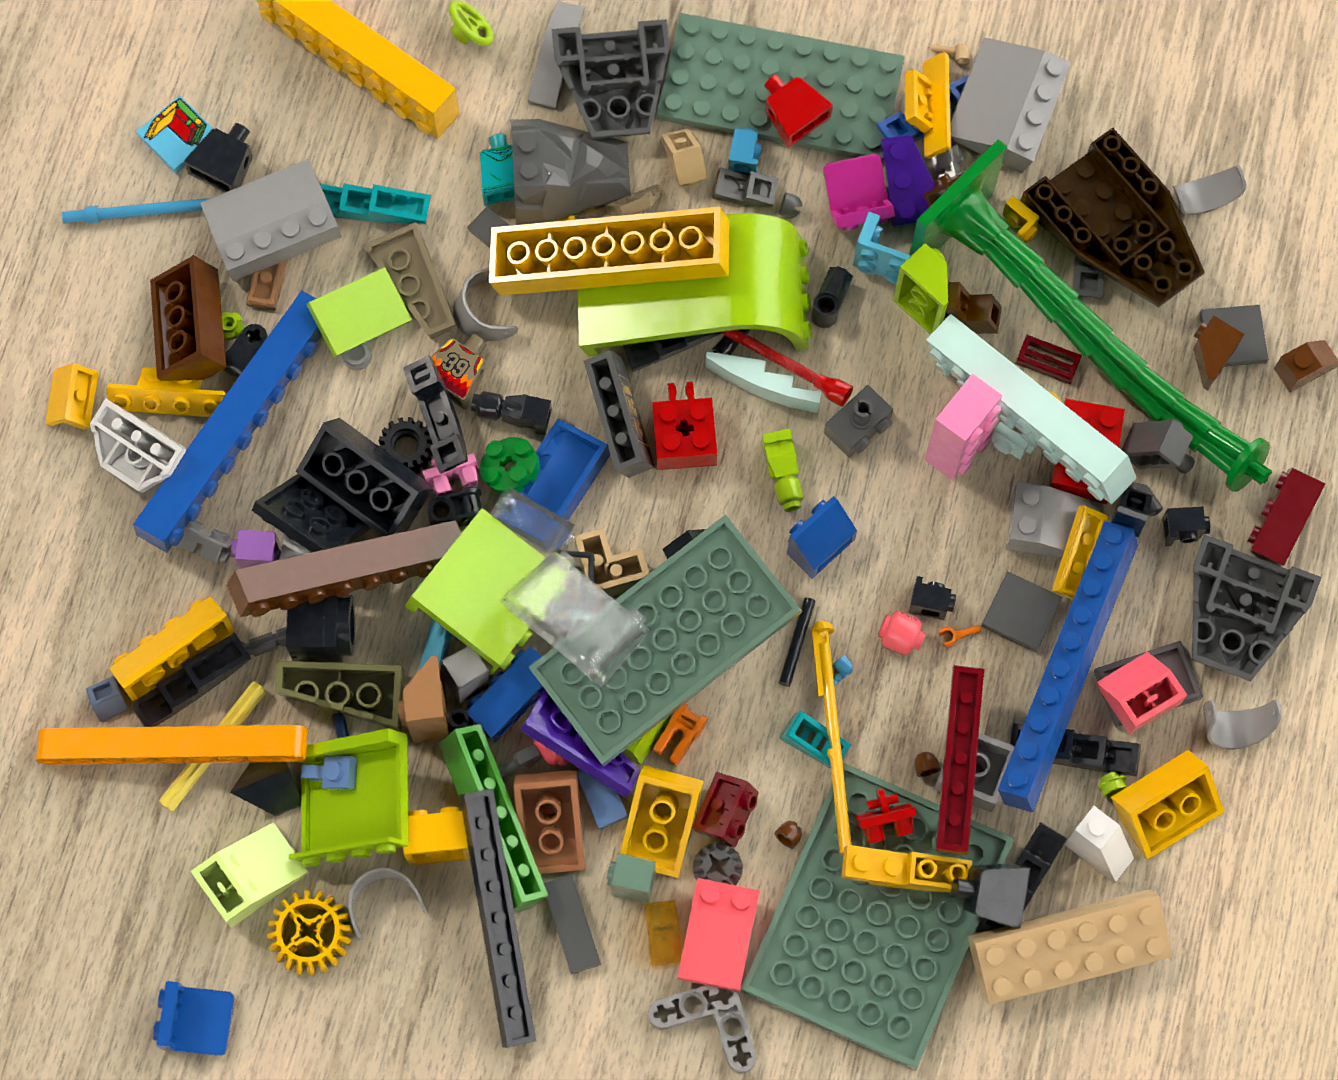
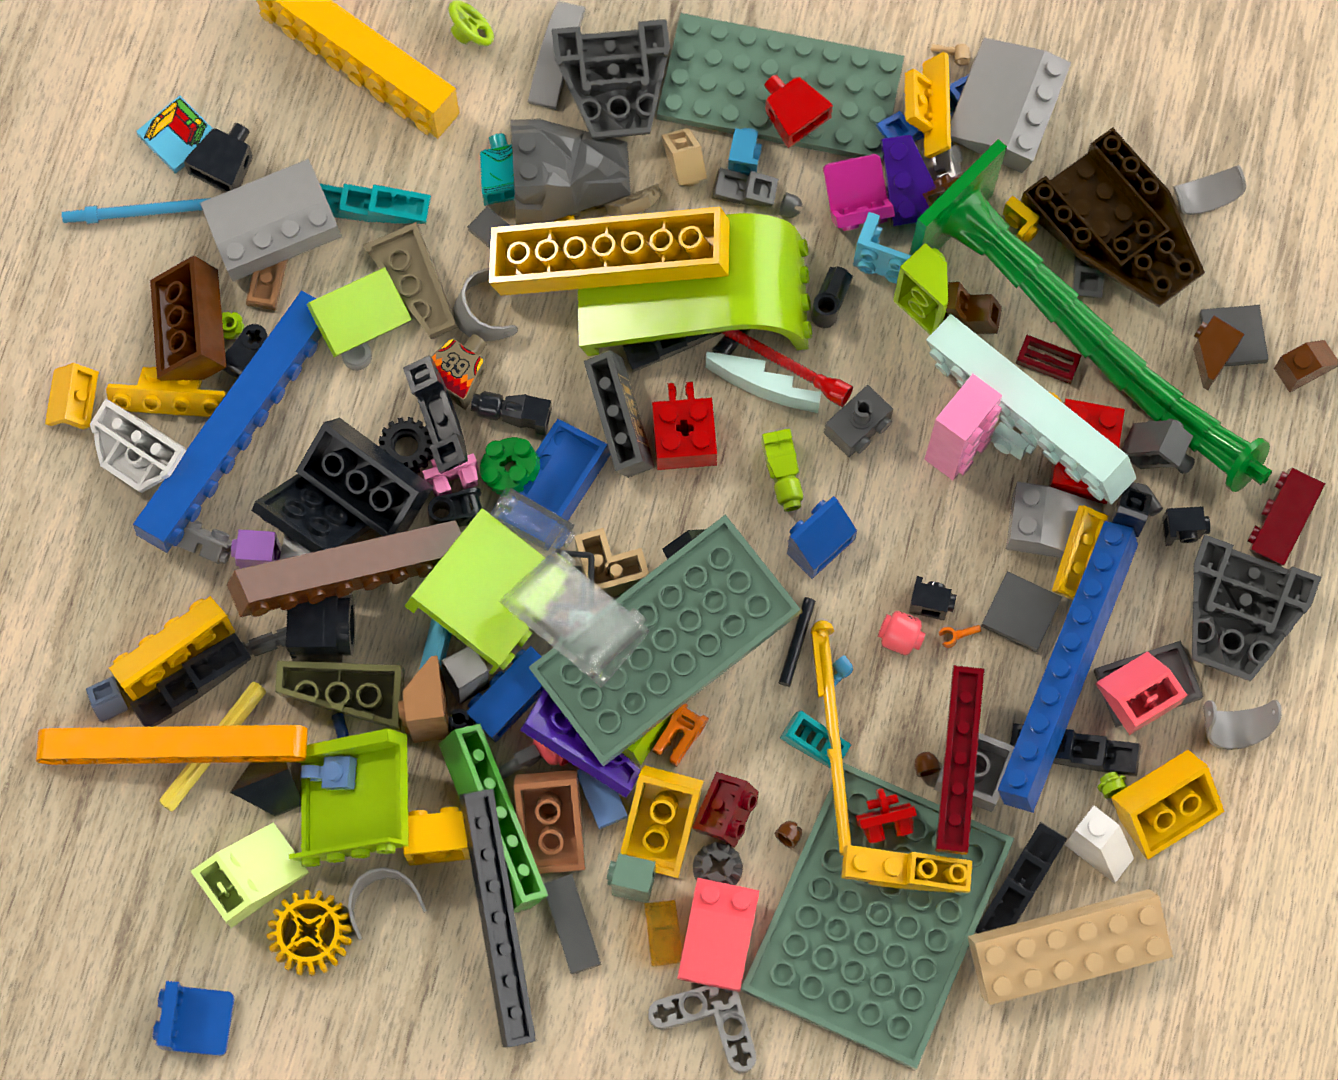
(994, 892): torso -> none

